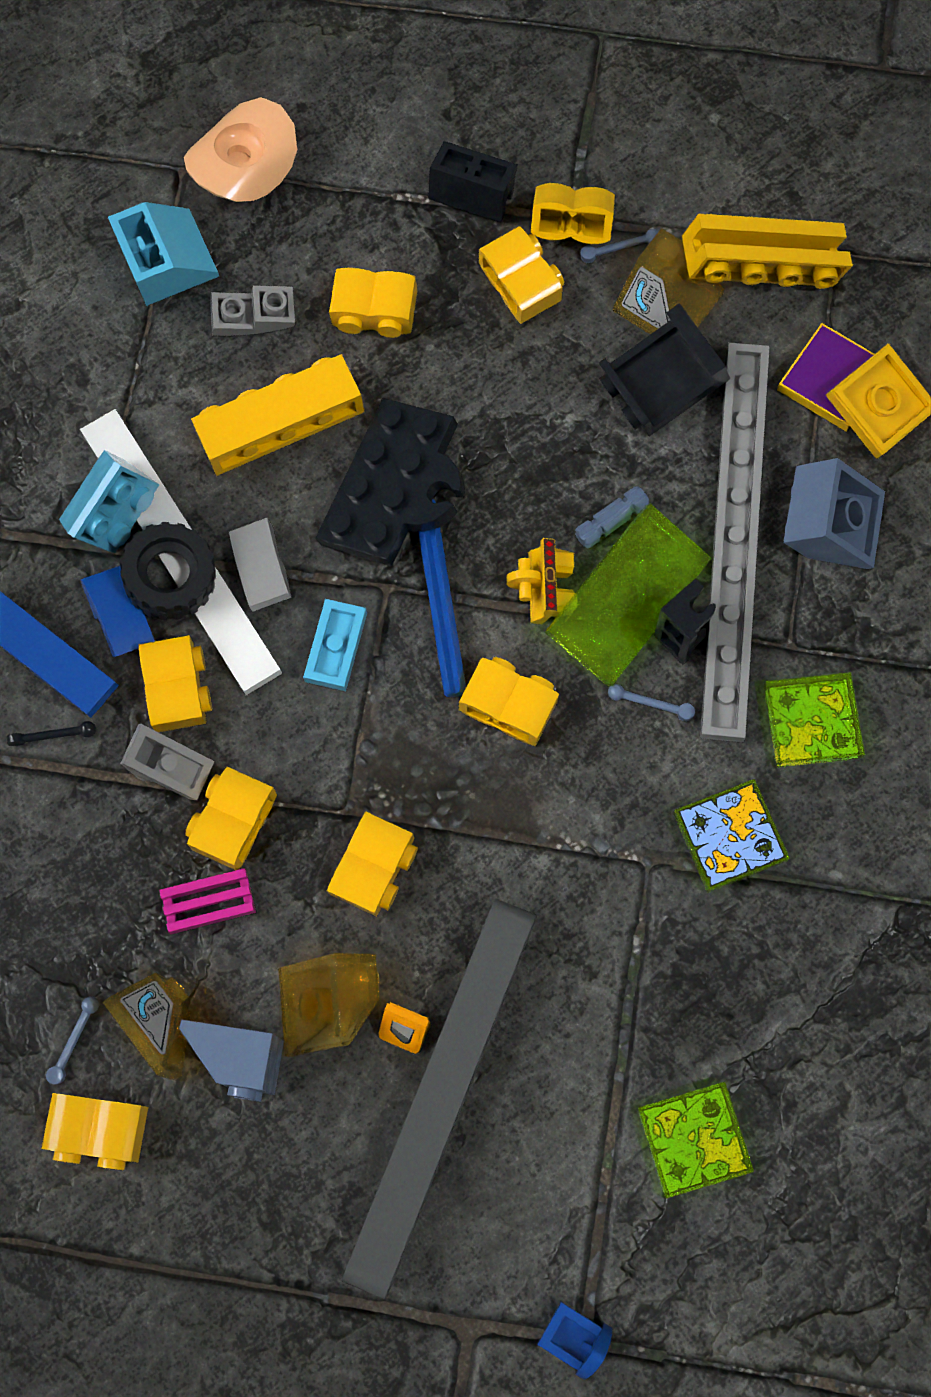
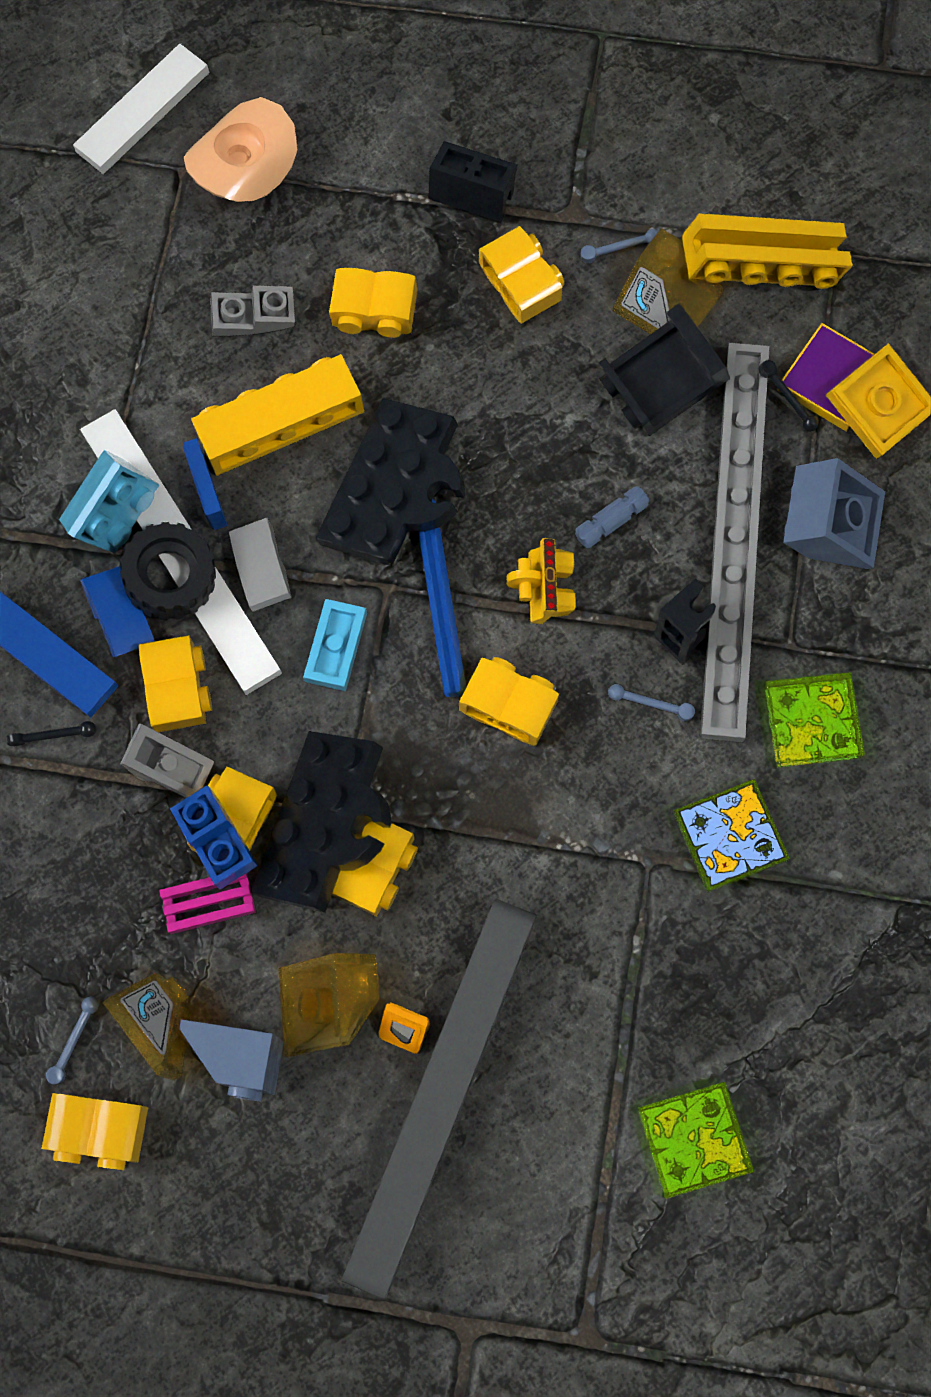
(141, 108): none -> white tile
(162, 249): medium azure slope -> none
(204, 484): none -> blue tile
(213, 837): none -> blue slope
(323, 822): none -> black plate
(576, 1340): blue tile -> none
(577, 214): yellow brick -> none
(624, 594): clear neon green tile -> none
(768, 370): none -> black hinge

